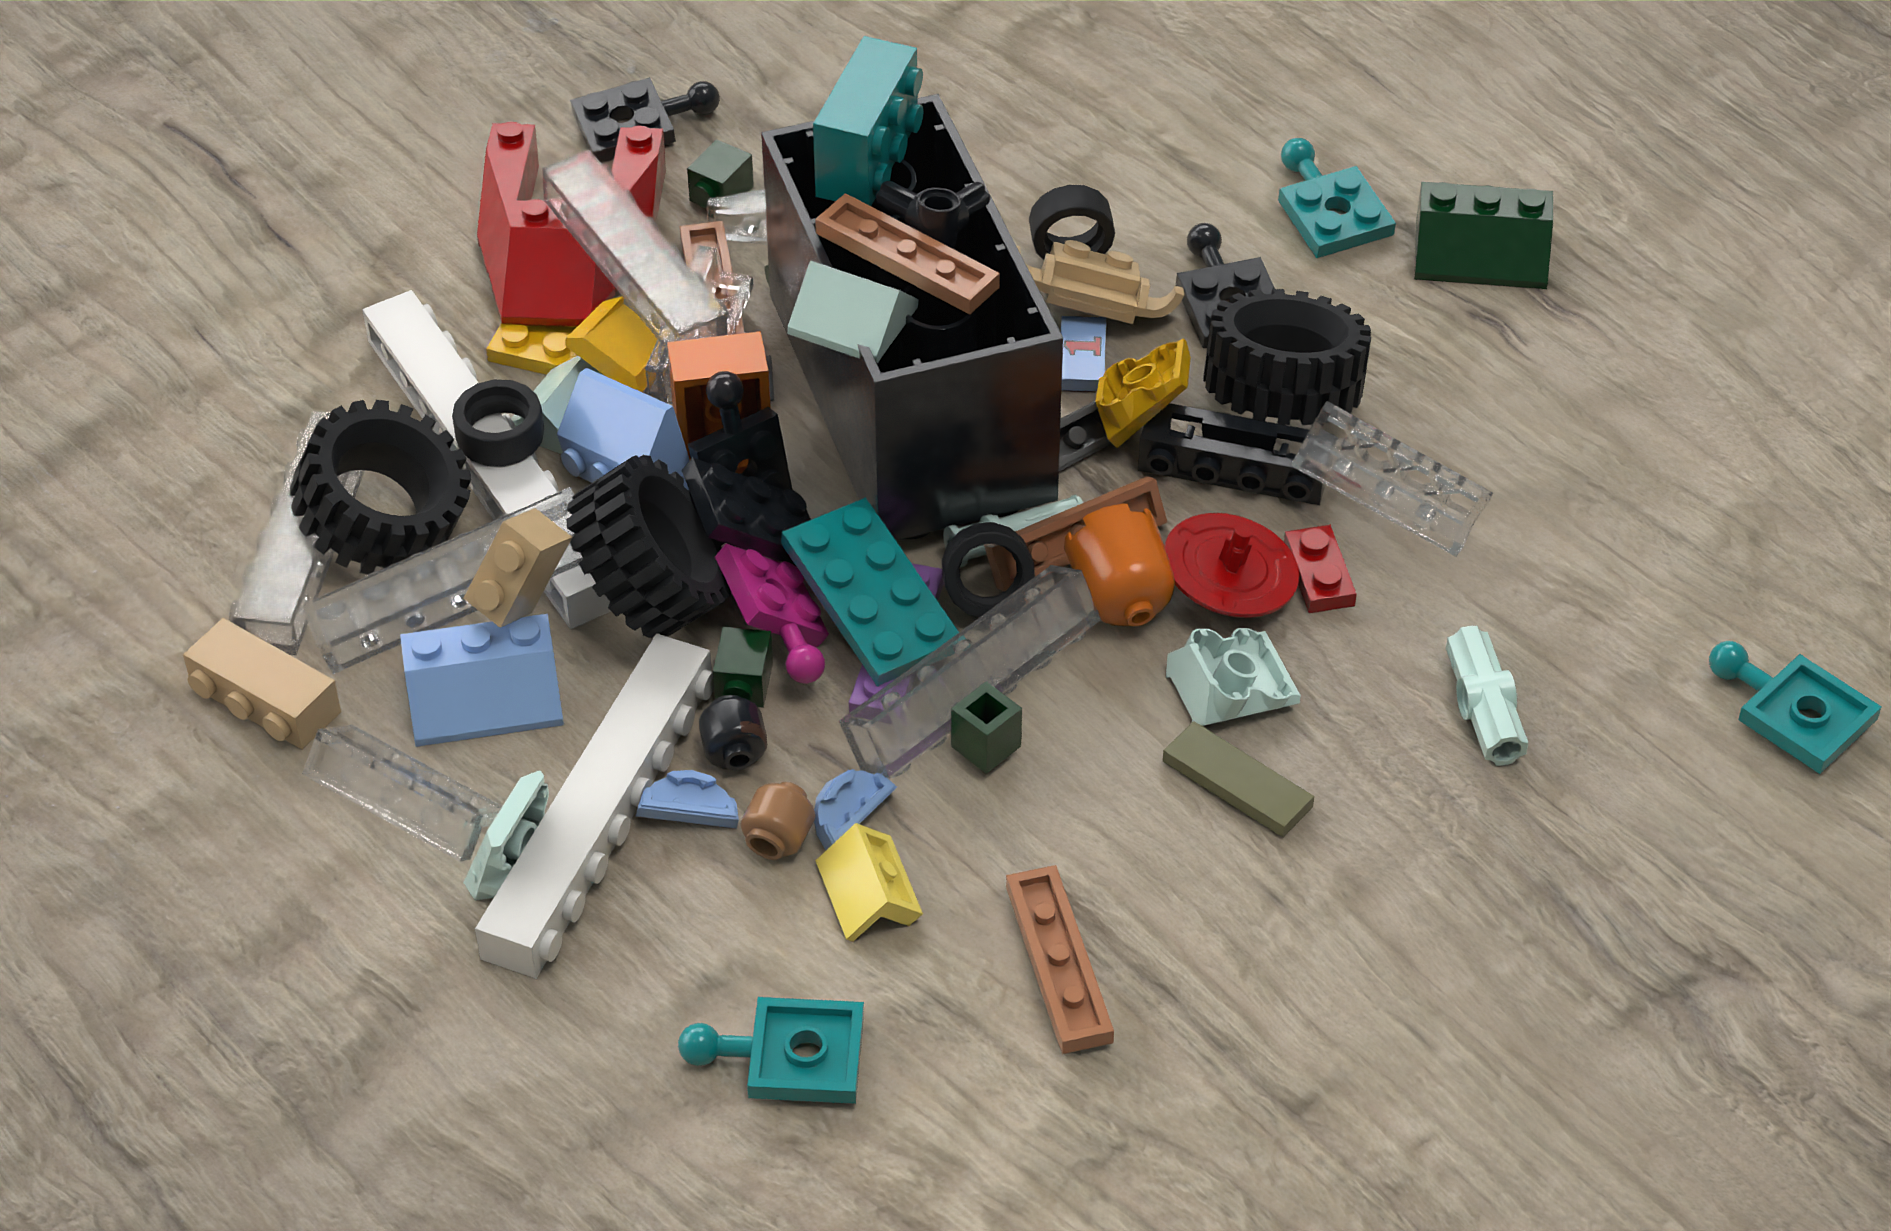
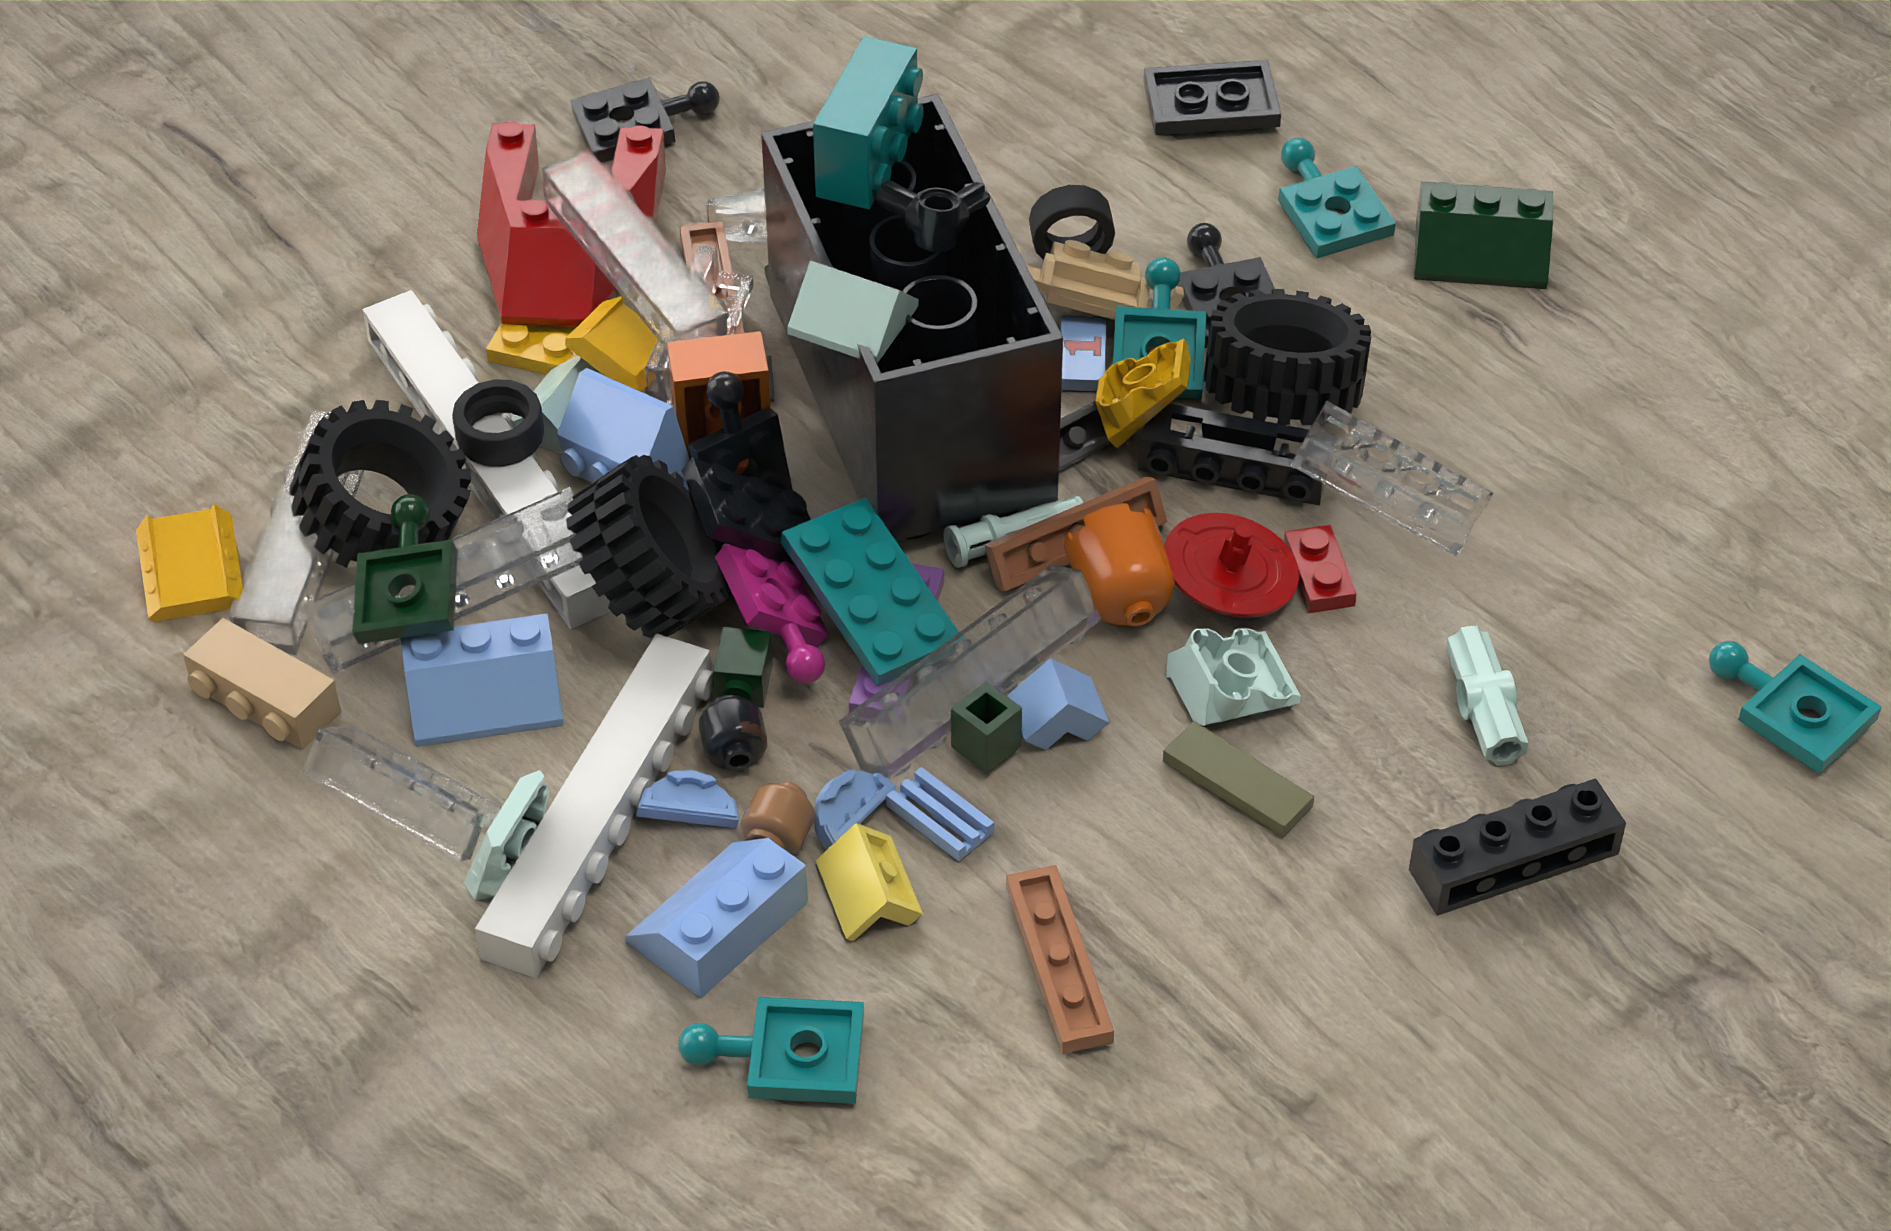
(189, 563): none -> yellow slope
(385, 573): none -> dark green plate
(517, 567): tan brick -> none
(719, 173): dark green brick -> none
(723, 913): none -> light blue slope
(907, 253): nougat plate -> none
(946, 808): none -> light blue tile
(970, 538): black tyre -> none
(1058, 702): none -> light blue piece
(1146, 327): none -> teal plate
(1211, 97): none -> black plate
(1516, 846): none -> black brick

